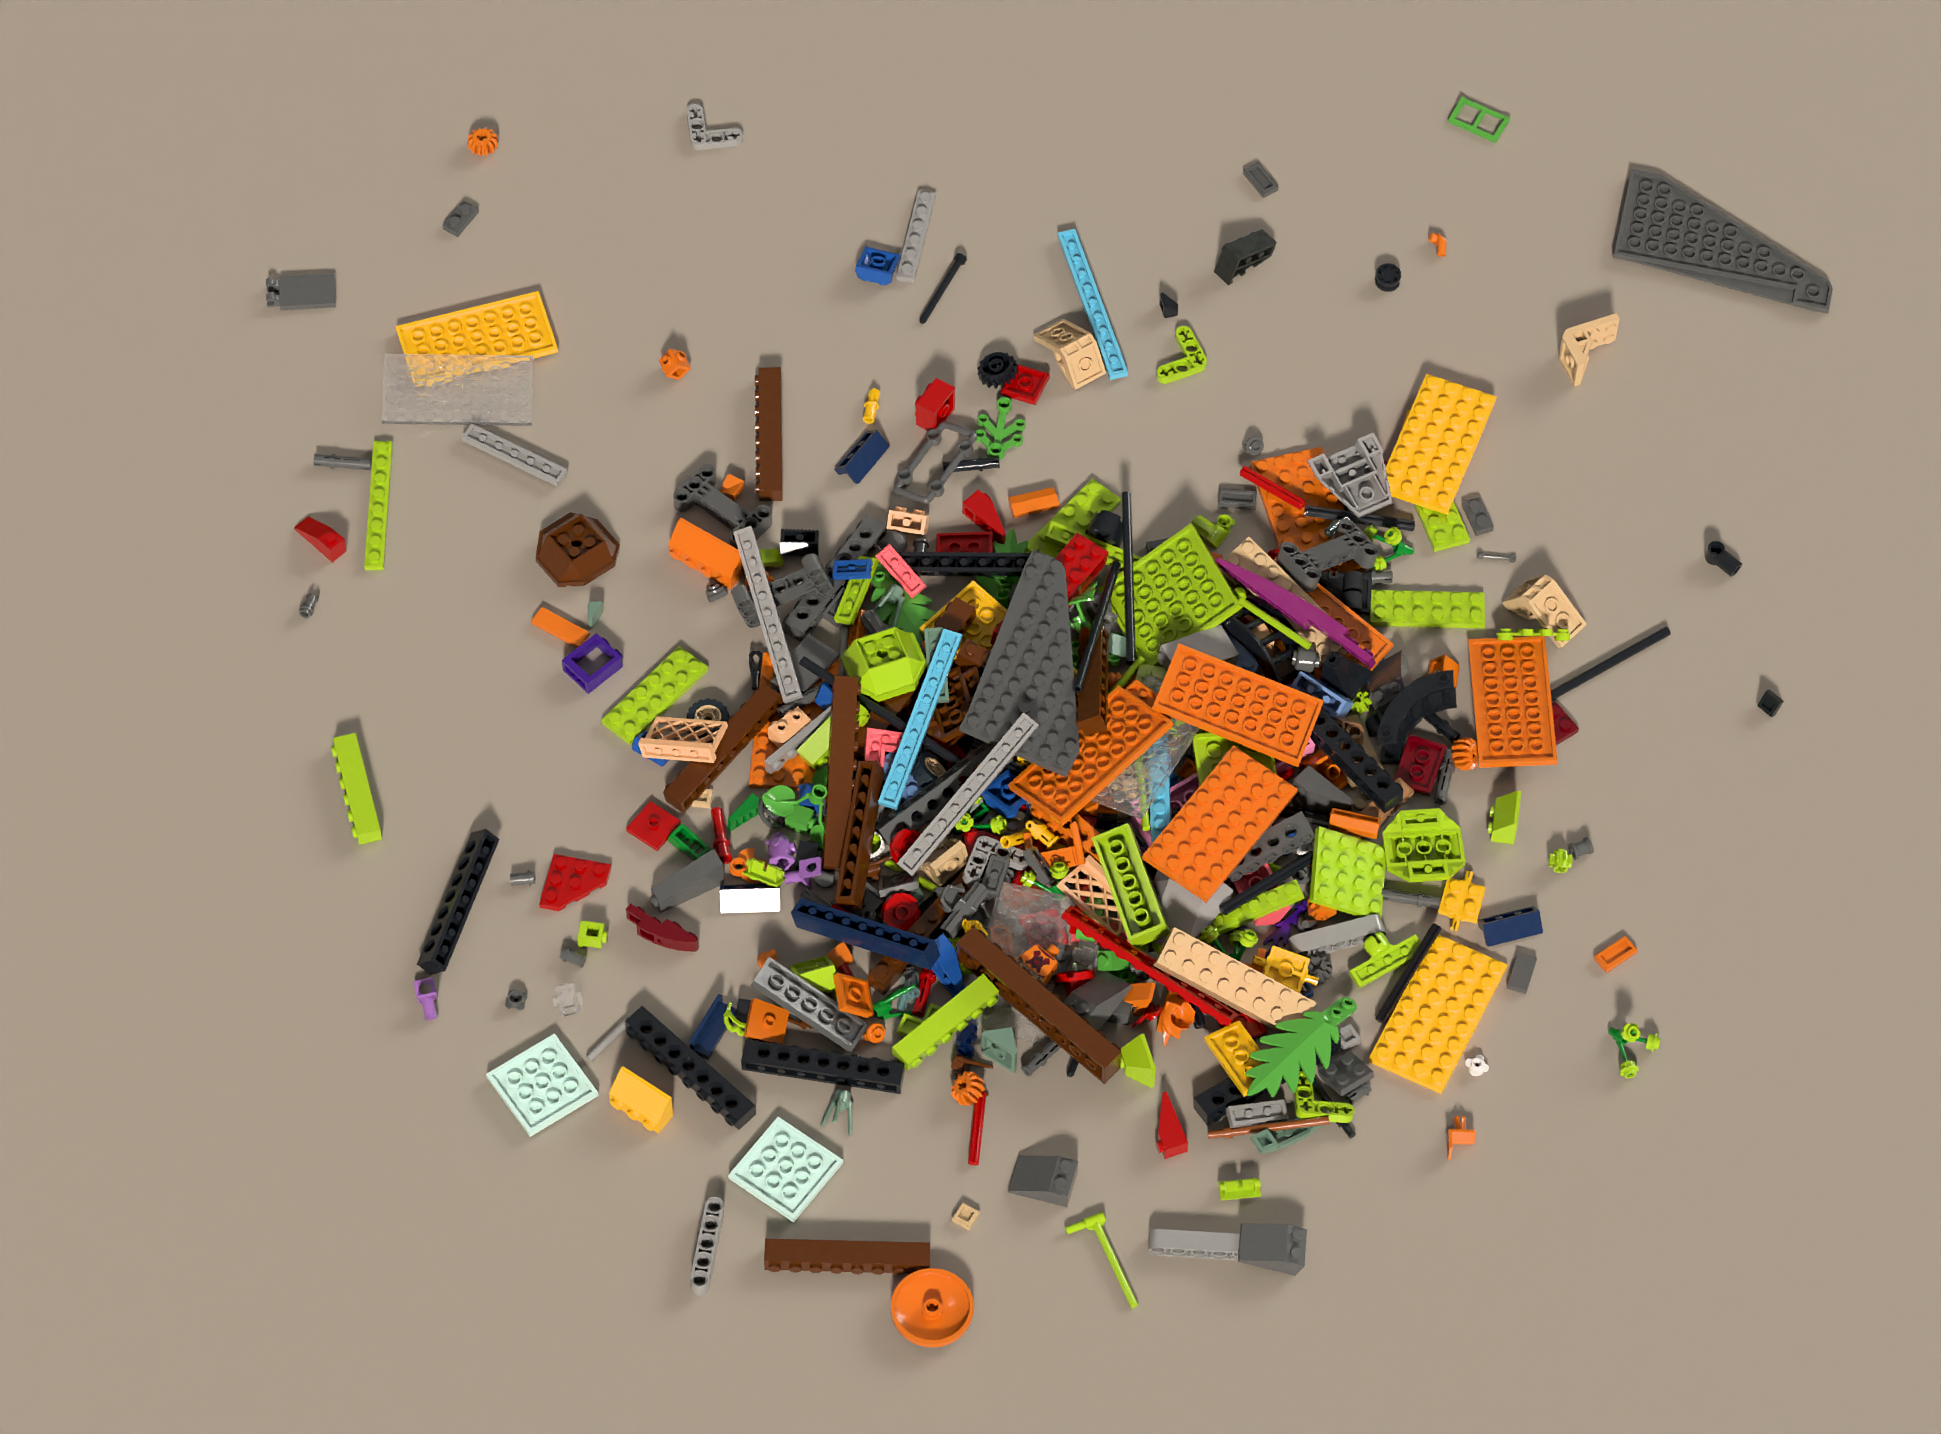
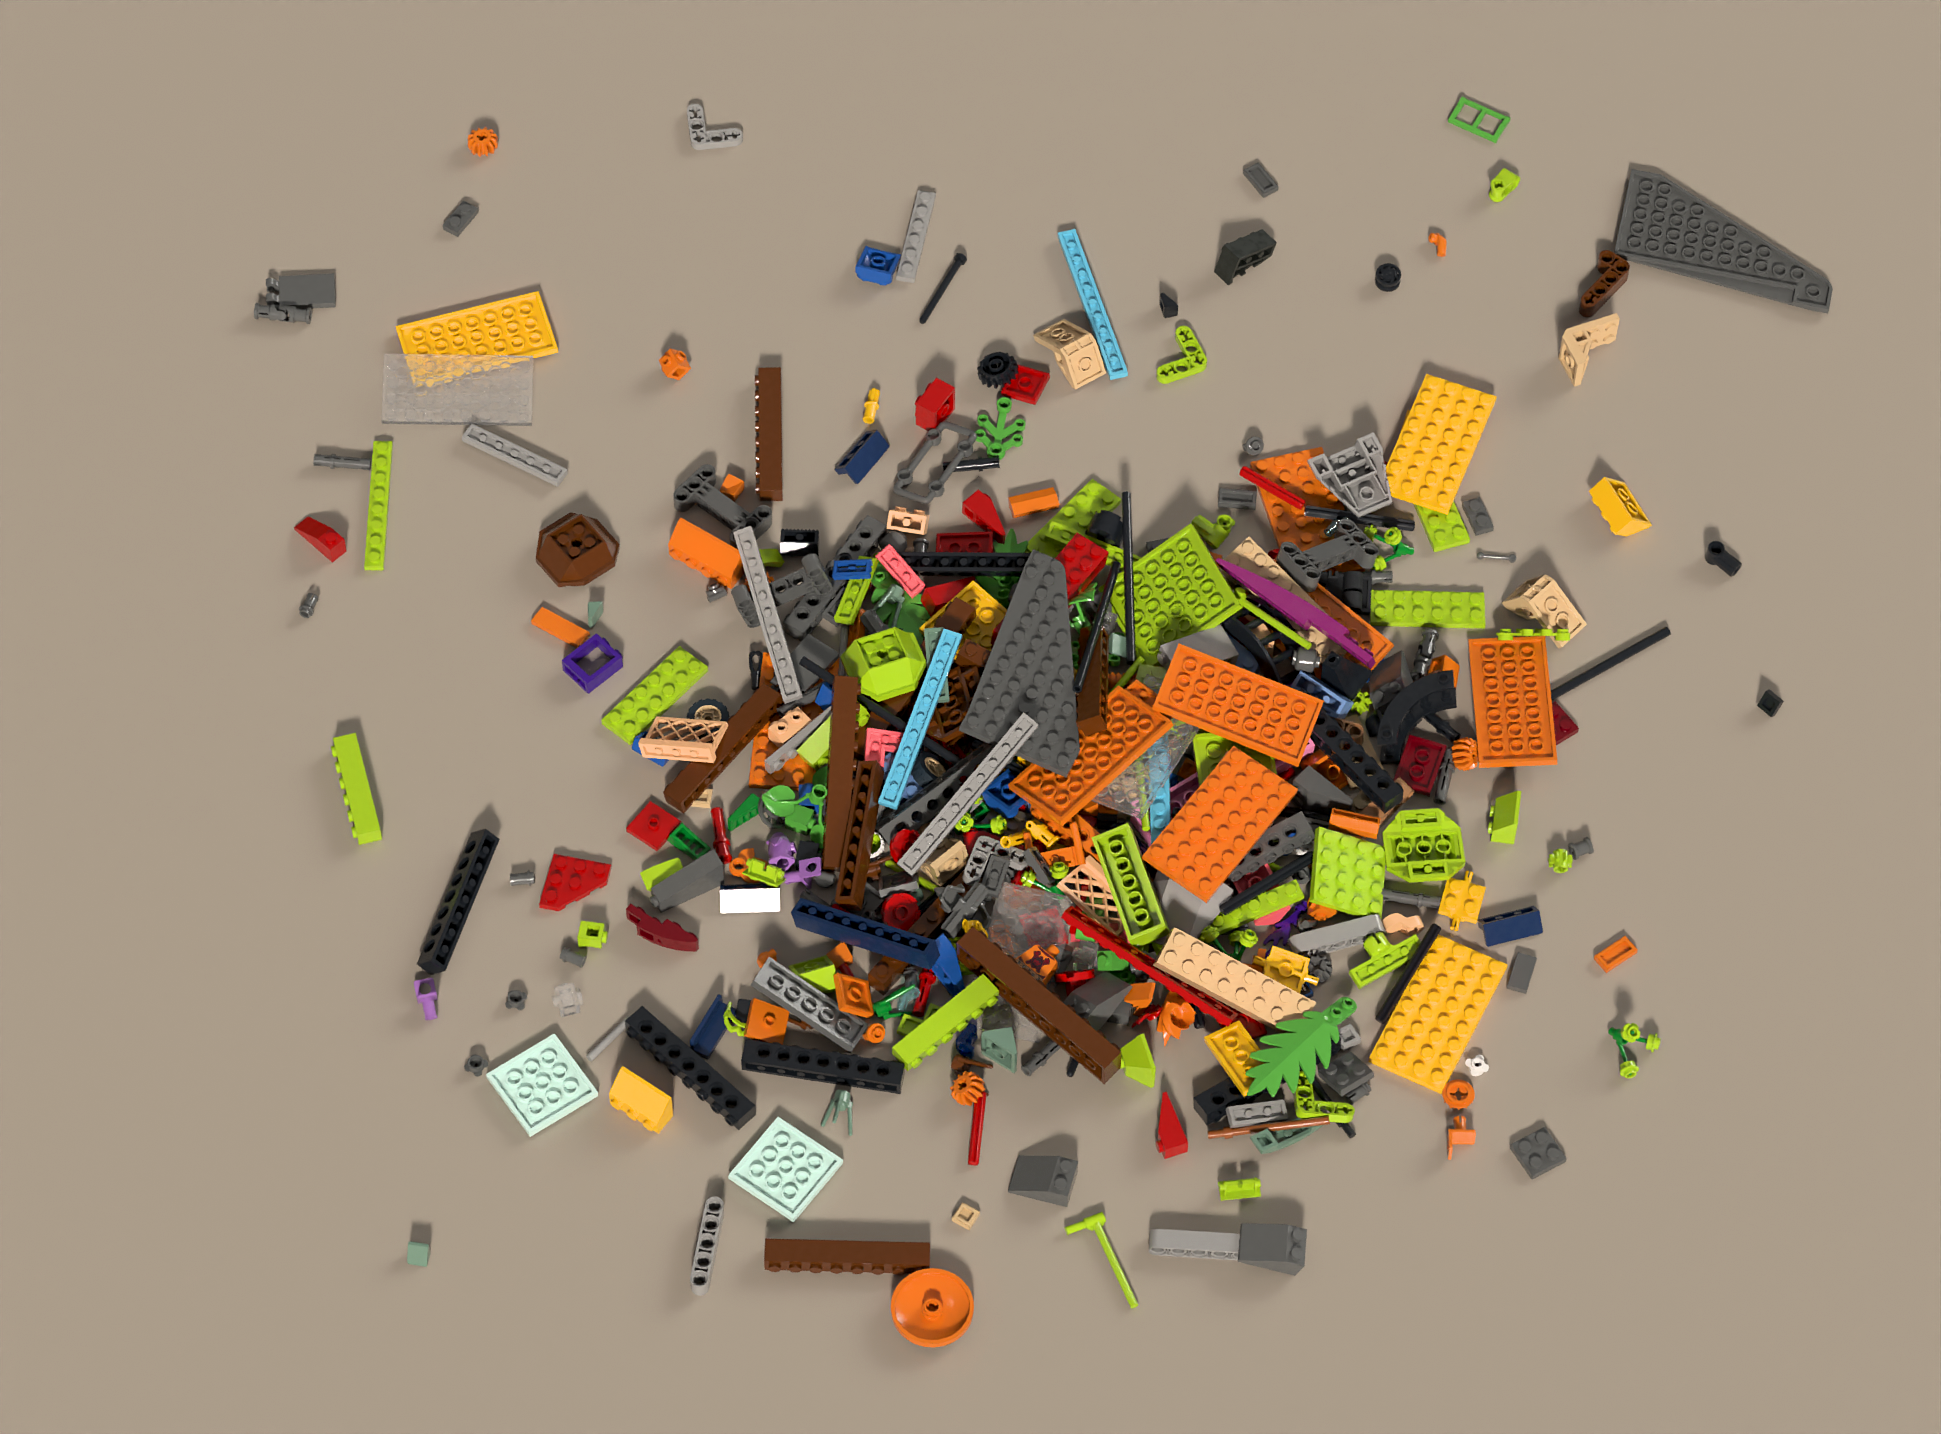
(280, 313): none -> dark grey piece
(418, 1254): none -> sand green slope
(473, 1060): none -> dark grey plate
(660, 872): none -> lime slope
(938, 596): none -> red slope
(1398, 922): none -> light nougat piece
(1424, 654): none -> dark grey piece
(1464, 1088): none -> orange gear
(1503, 184): none -> lime piece
(1538, 1153): none -> dark grey plate
(1615, 274): none -> reddish brown beam
(1619, 507): none -> yellow slope

